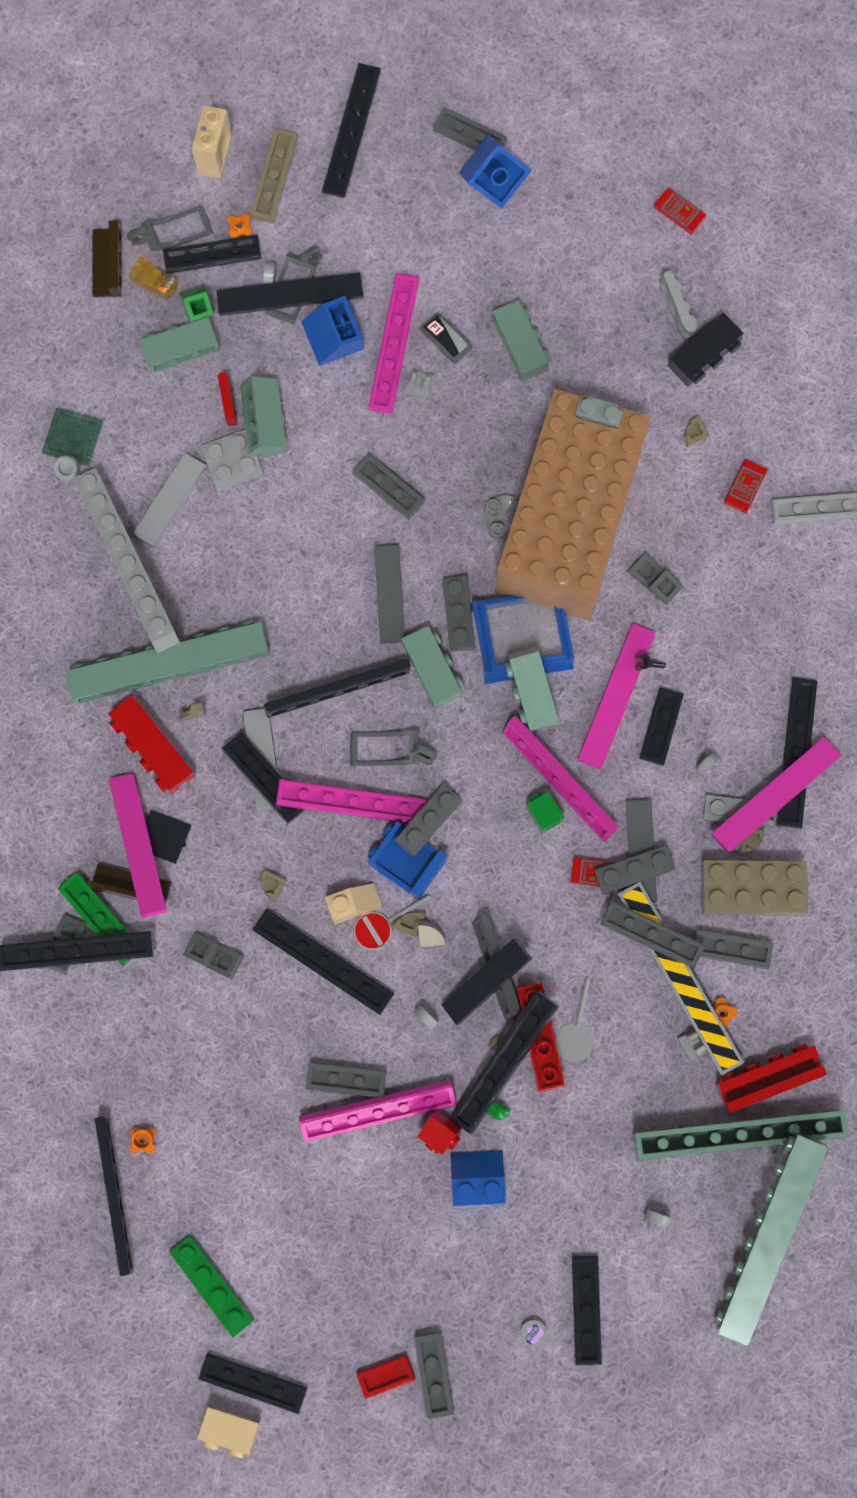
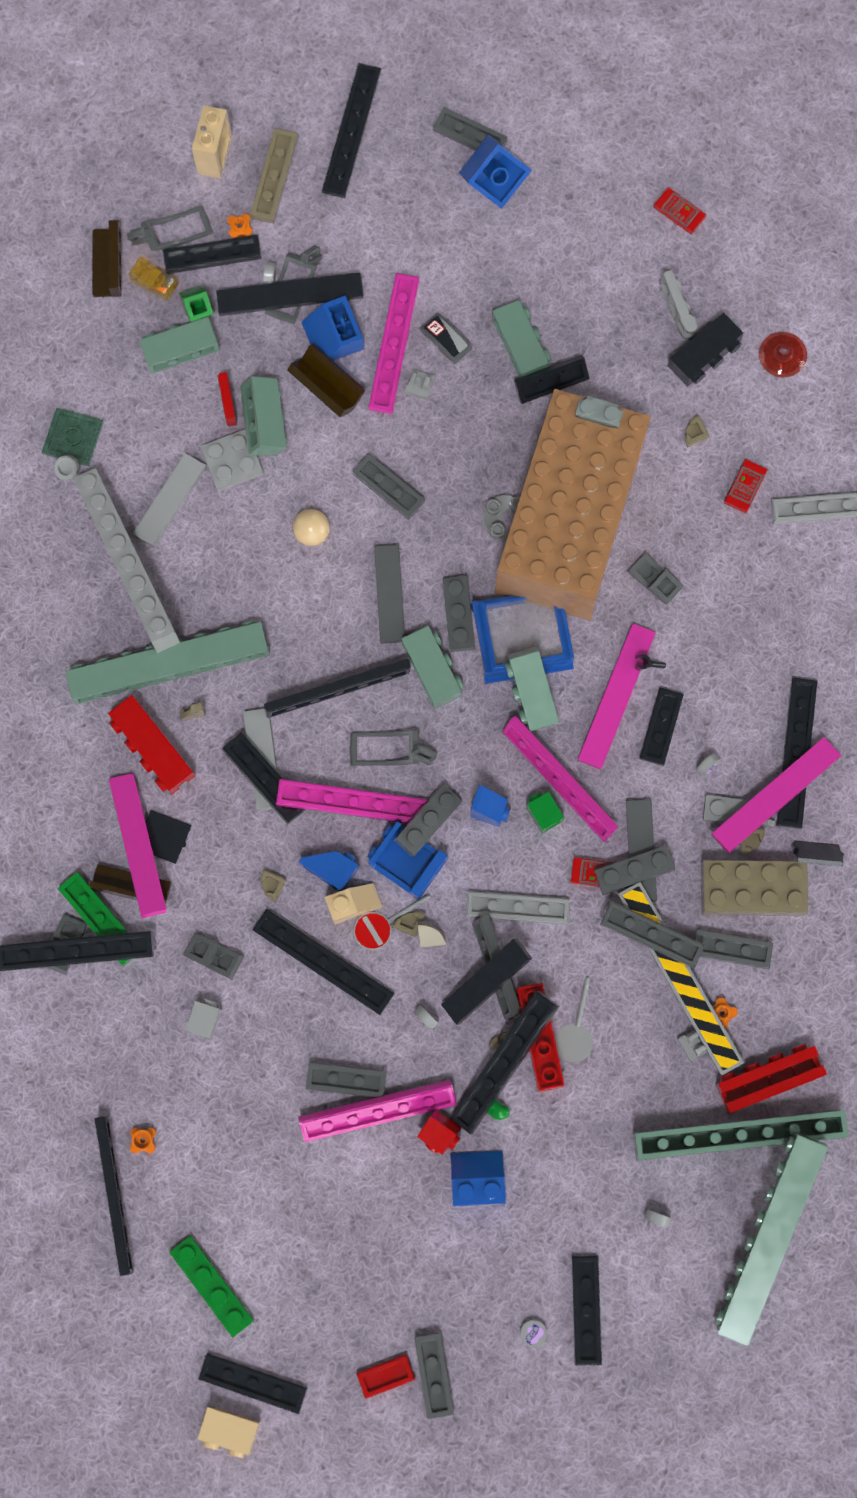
(203, 1019): none -> light grey brick
(311, 527): none -> tan hair
(327, 381): none -> dark brown panel
(332, 868): none -> blue slope
(489, 807): none -> blue slope
(518, 907): none -> light grey tile
(550, 378): none -> black tile
(777, 363): none -> clear red dish
(818, 853): none -> black piece

